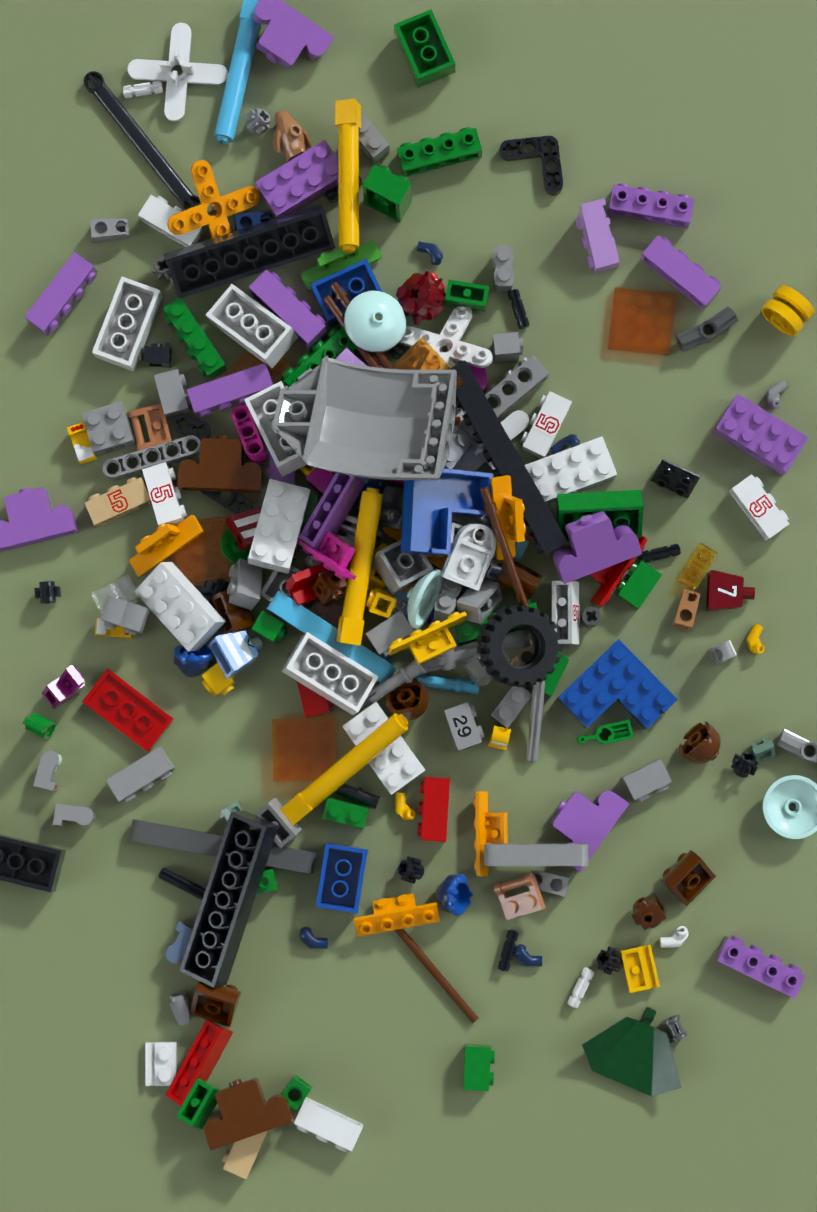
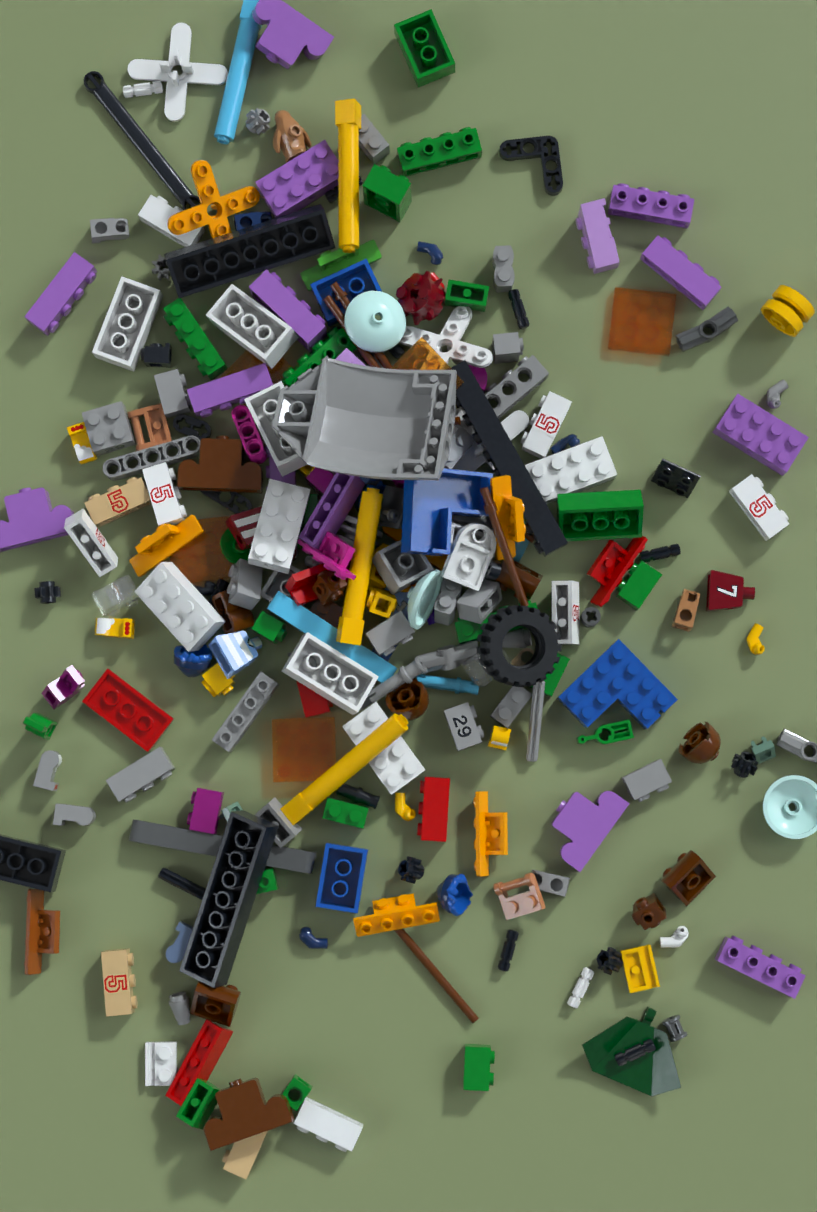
(41, 931): none -> dark orange bracket
(91, 542): none -> white brick
(118, 982): none -> tan brick
(125, 615): light grey brick -> none
(205, 810): none -> magenta brick
(245, 712): none -> light grey brick
(430, 642): yellow bracket -> none
(525, 958): dark blue arm -> none
(536, 855): light grey beam -> none
(594, 547): medium lavender brick -> none
(634, 1052): none -> black axle
(697, 566): clear yellow slope -> none
(723, 652): light grey leg -> none

